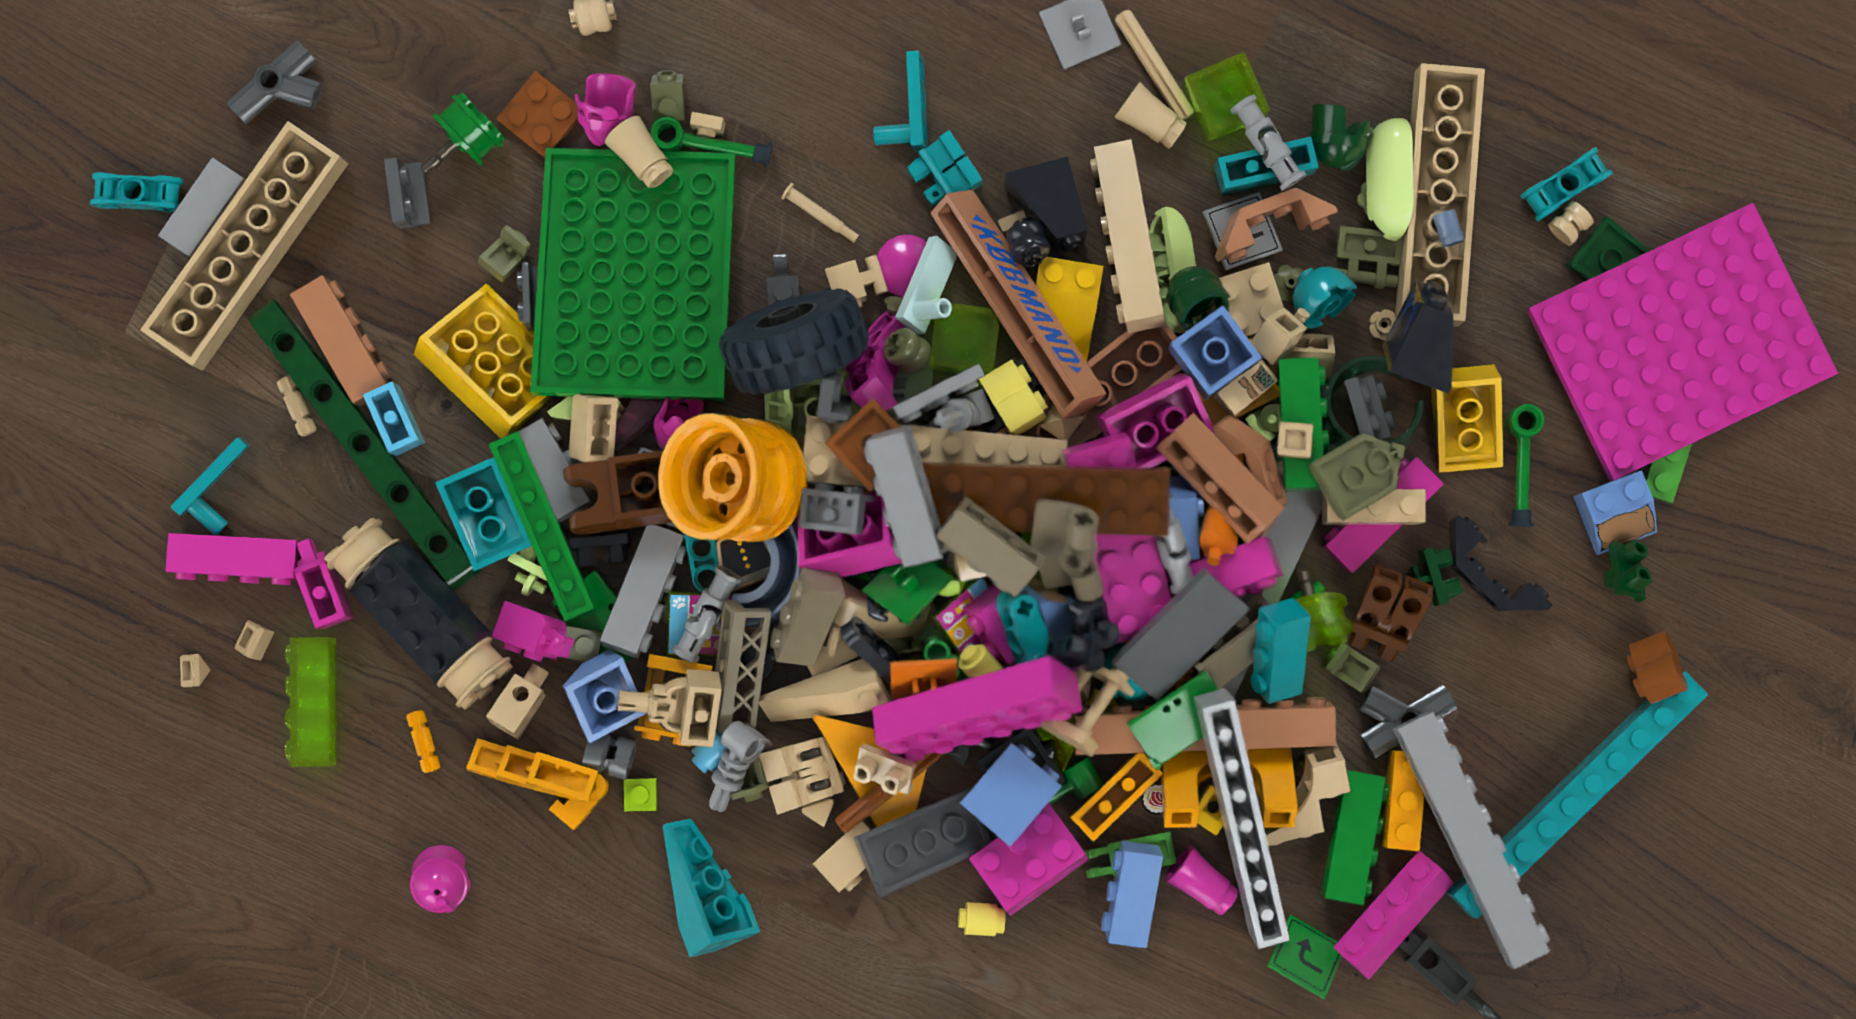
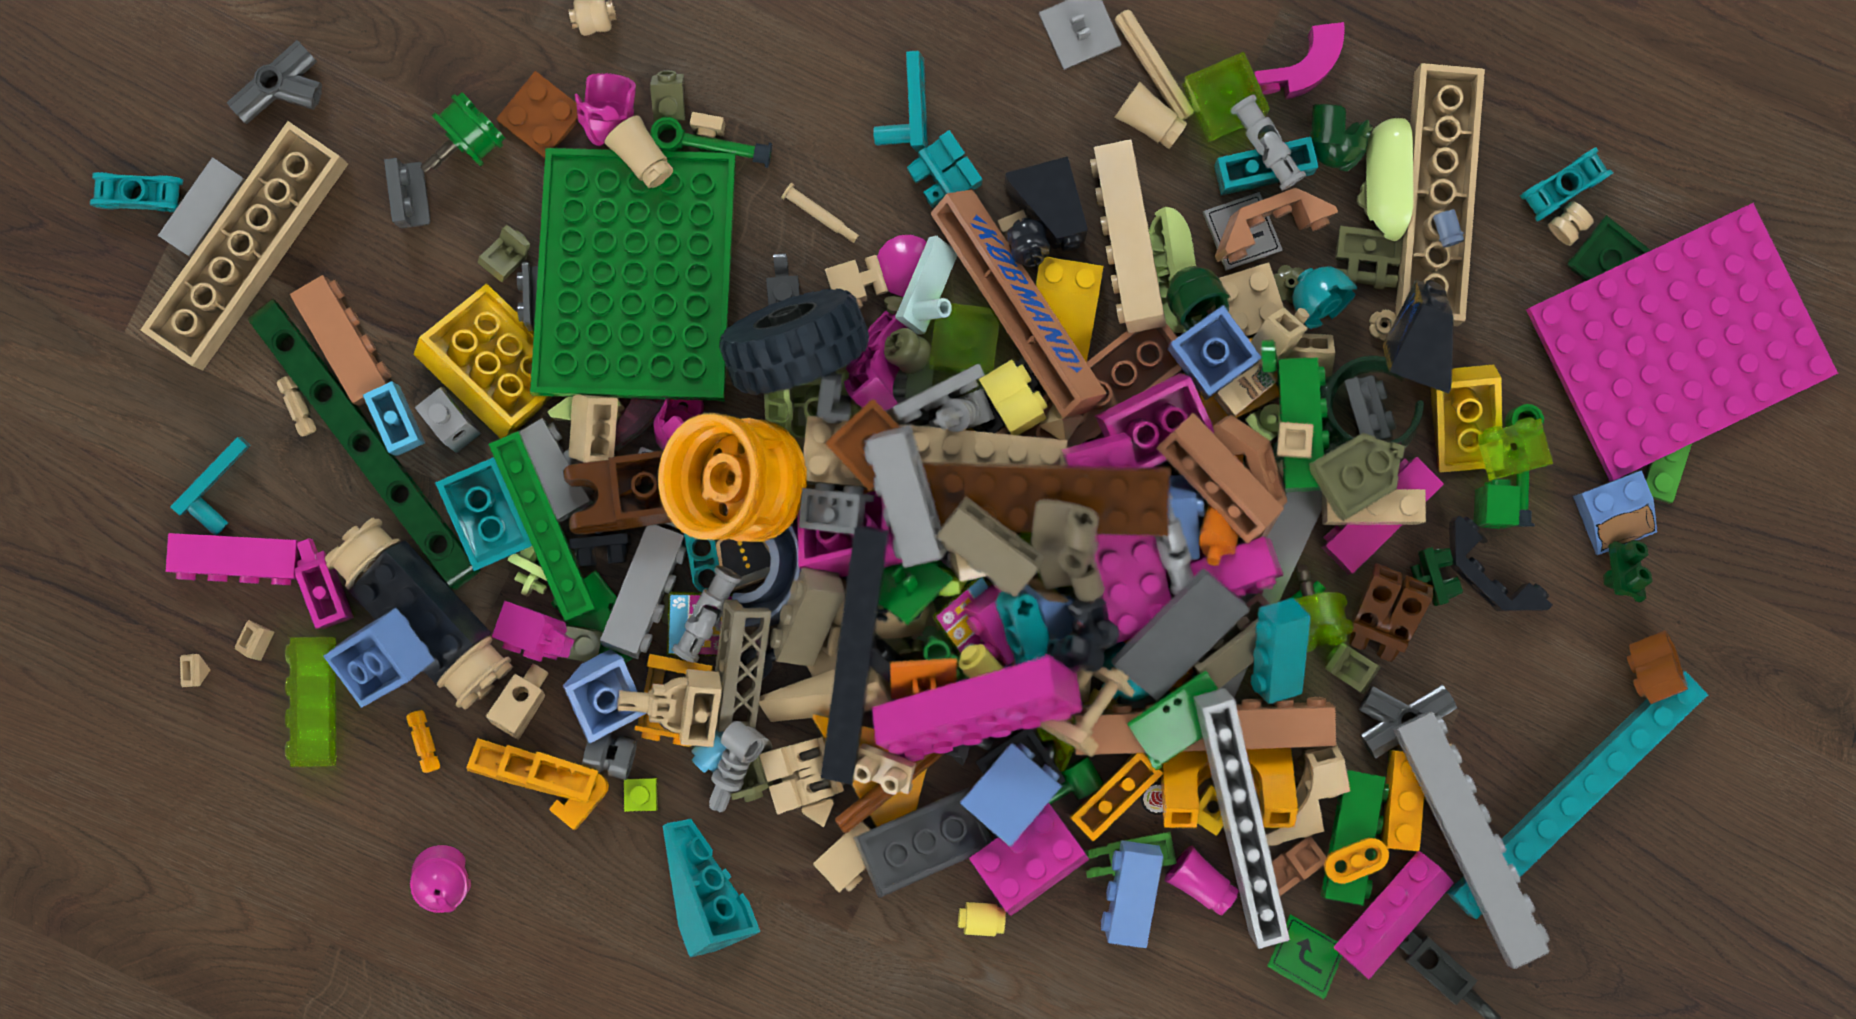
(379, 658): none -> medium blue brick
(447, 419): none -> light grey torso
(854, 653): none -> black tile
(1269, 356): none -> green tile
(1297, 863): none -> nougat slope
(1323, 52): none -> dark pink arch
(1355, 860): none -> light orange plate
(1497, 505): none -> green brick
(1500, 457): none -> clear neon green brick

